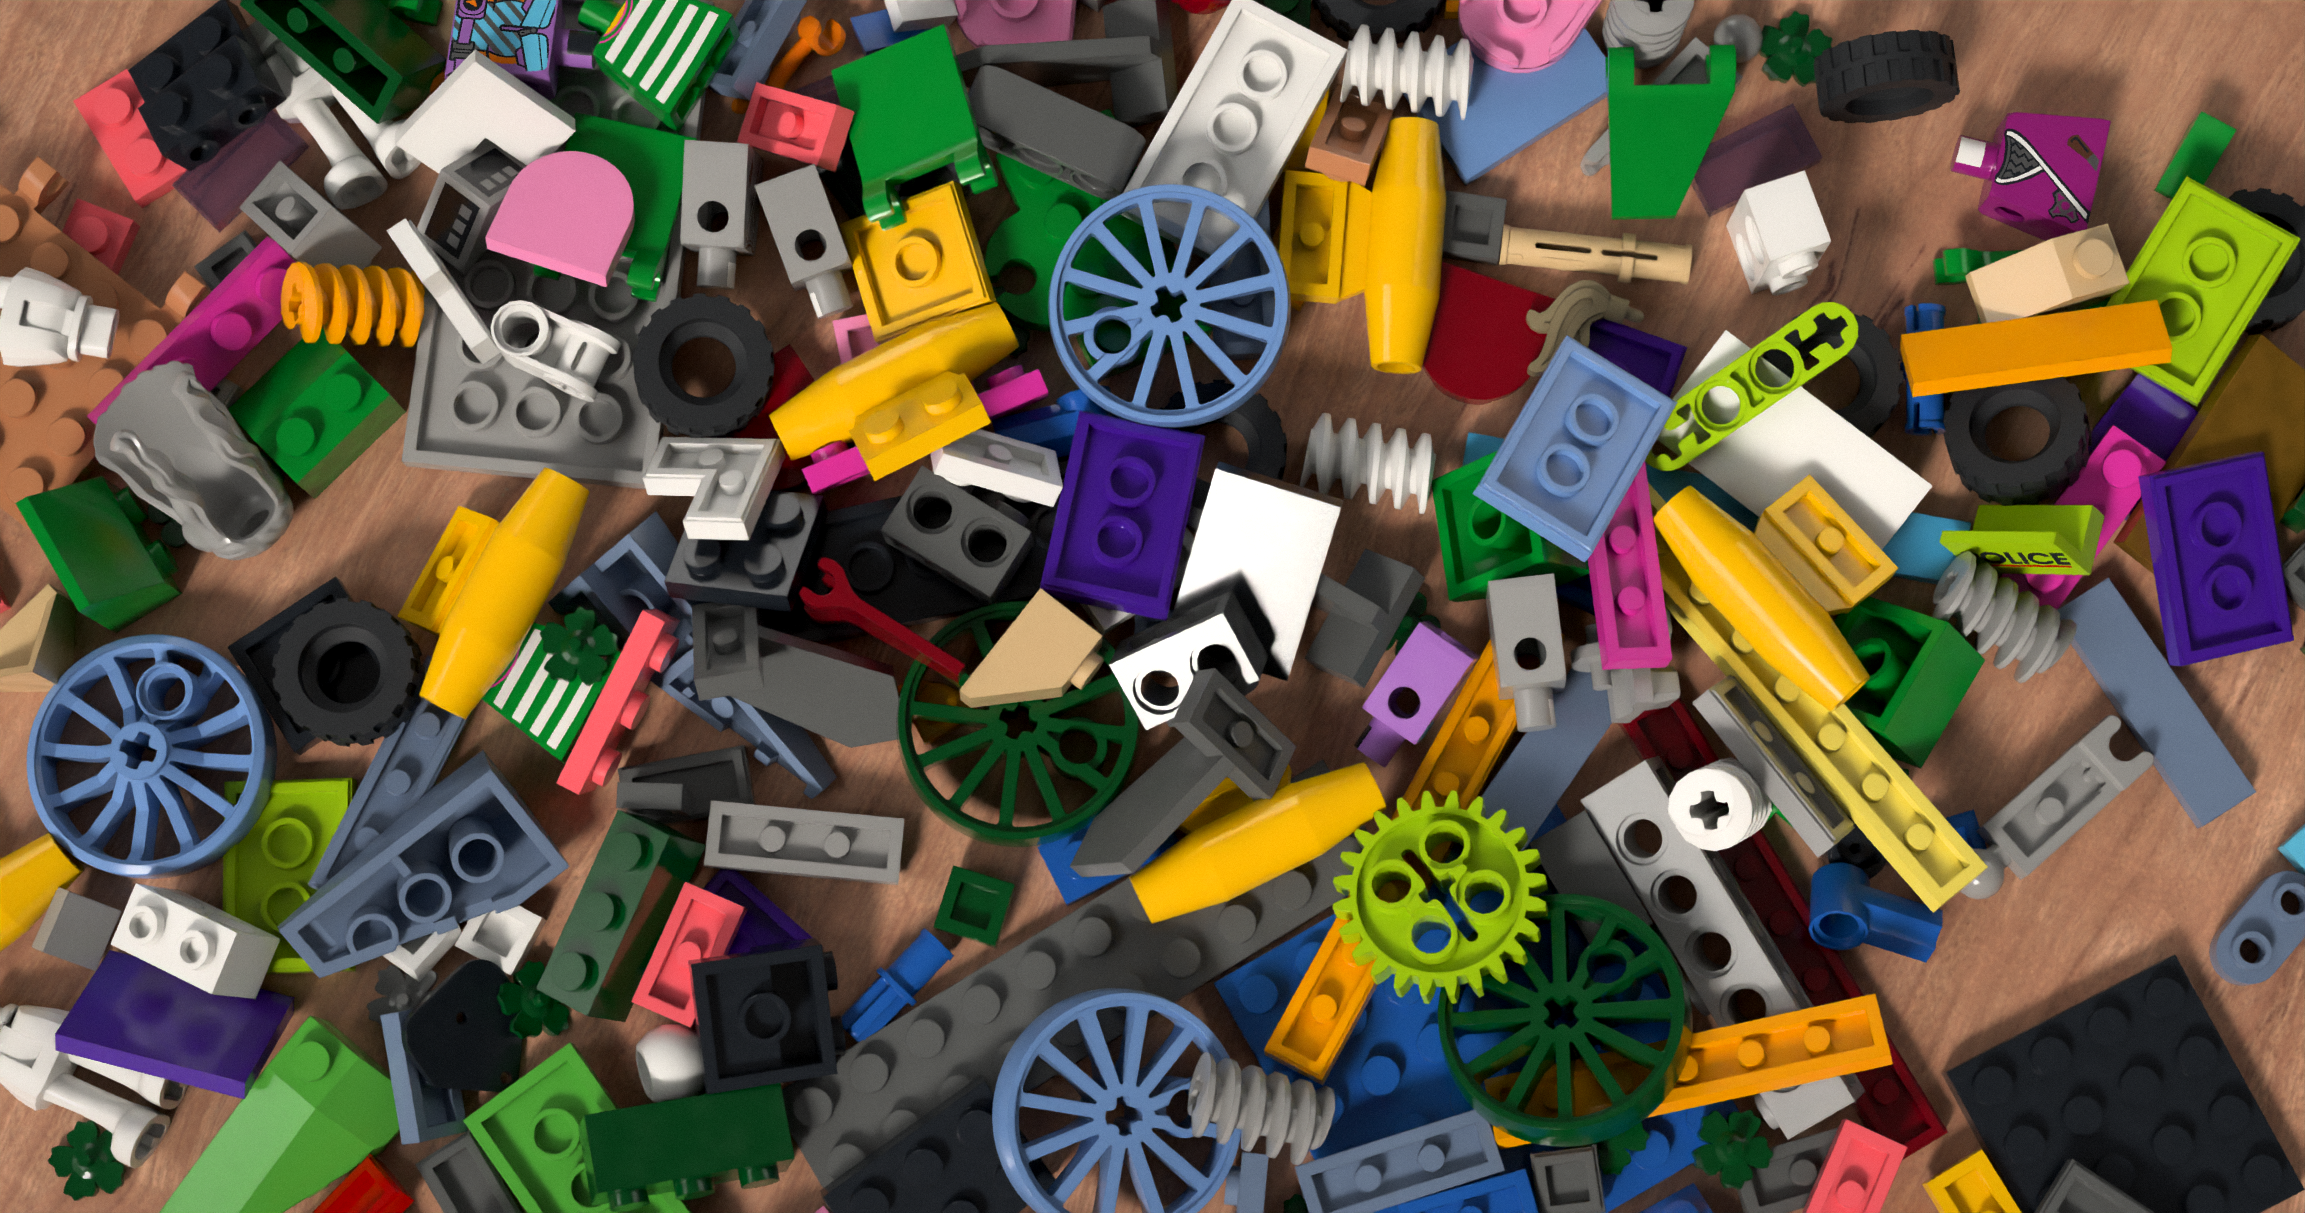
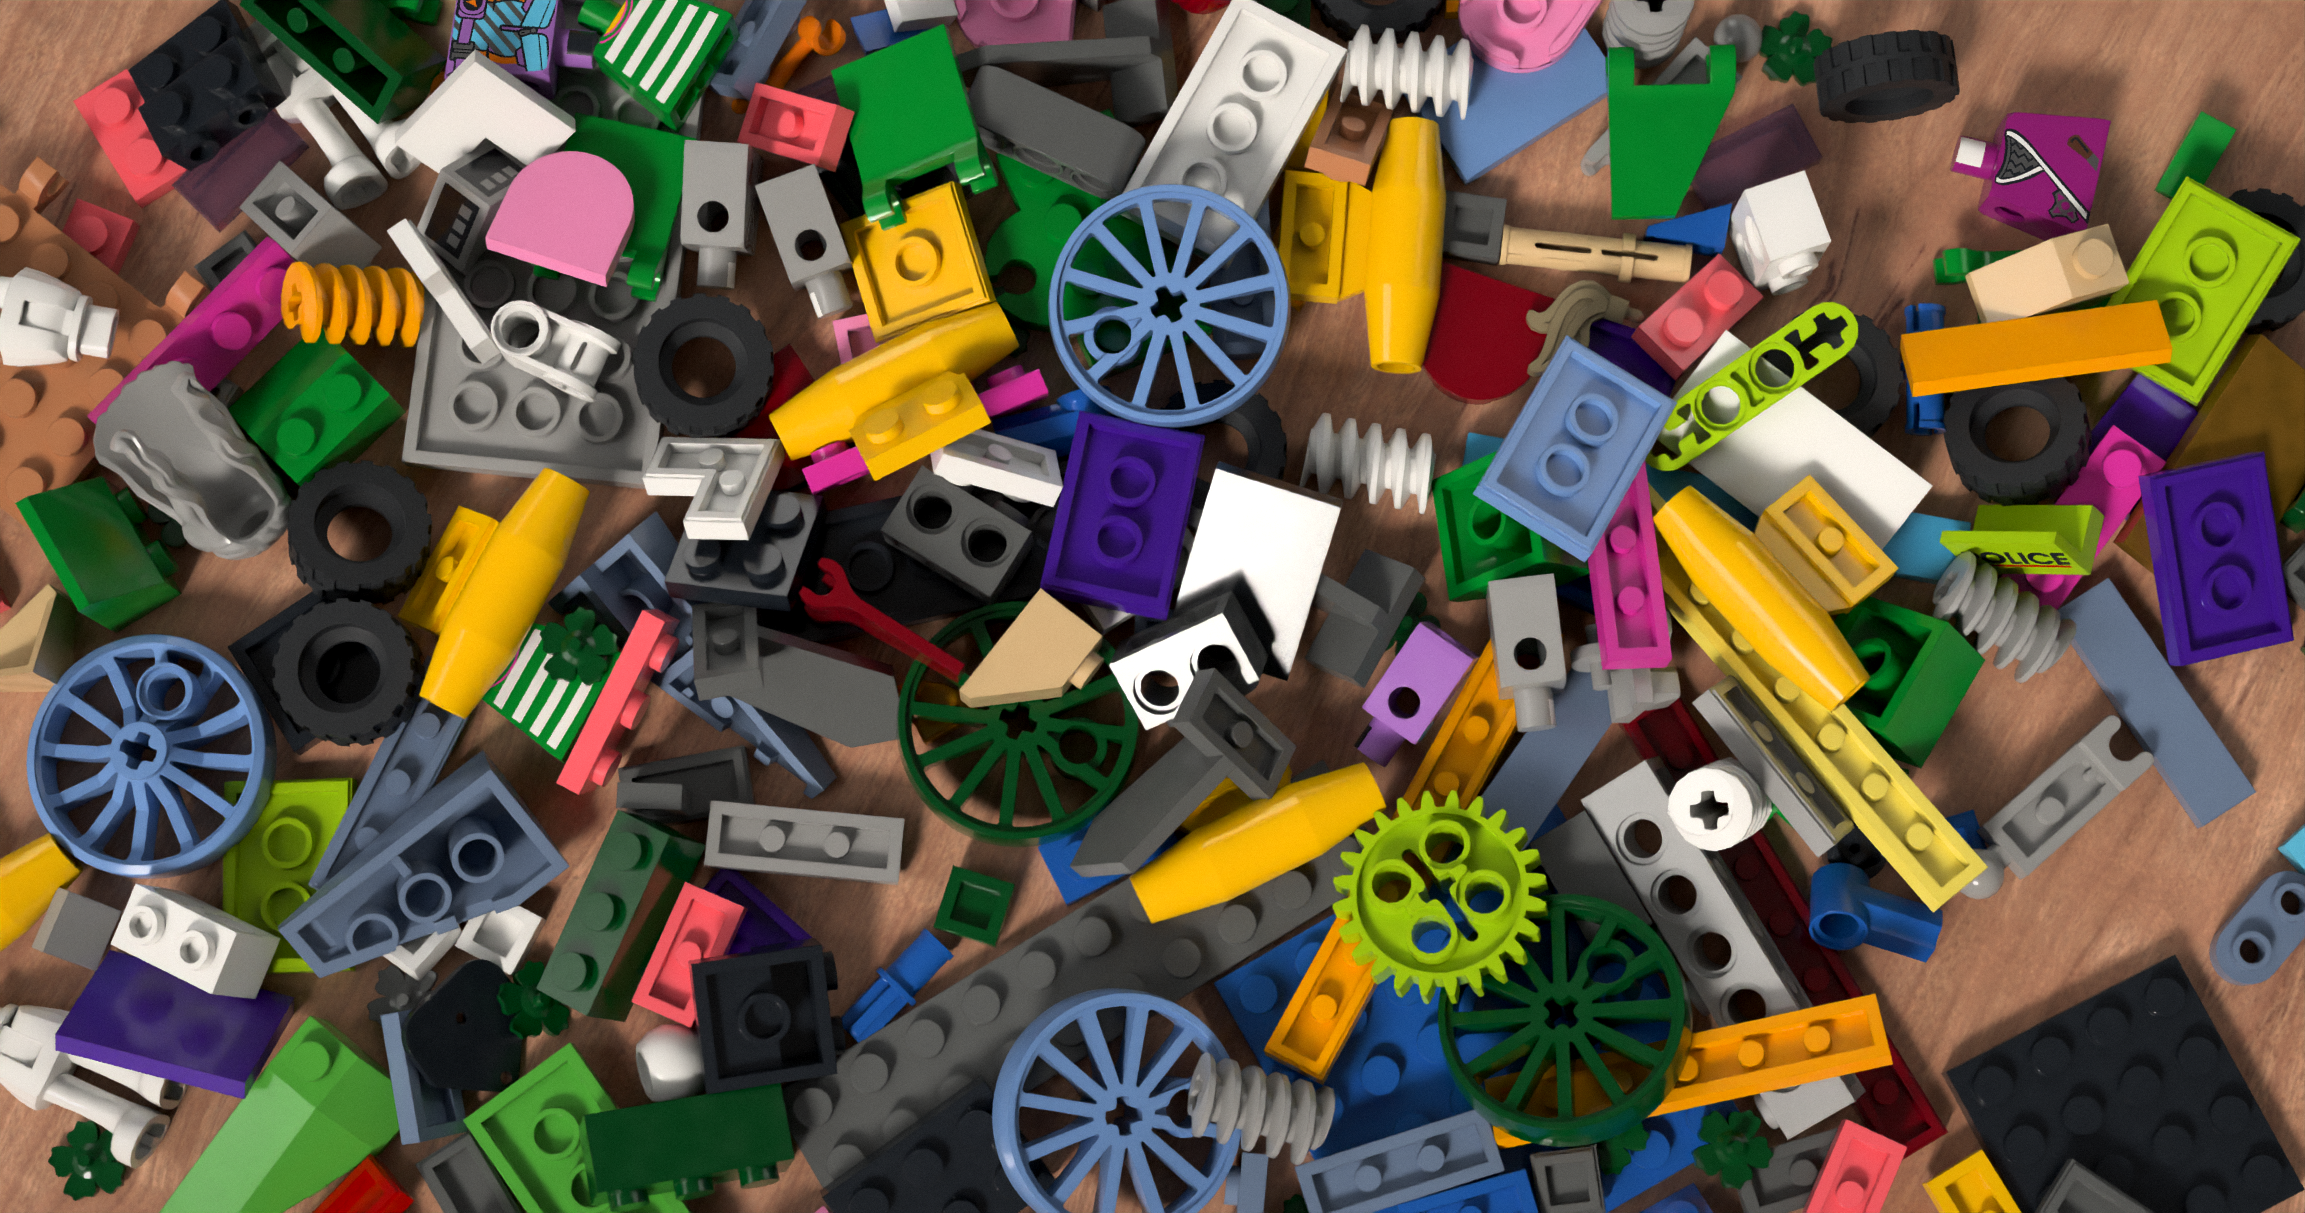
(370, 488): none -> black tyre
(1697, 316): none -> coral plate
(1702, 230): none -> blue piece

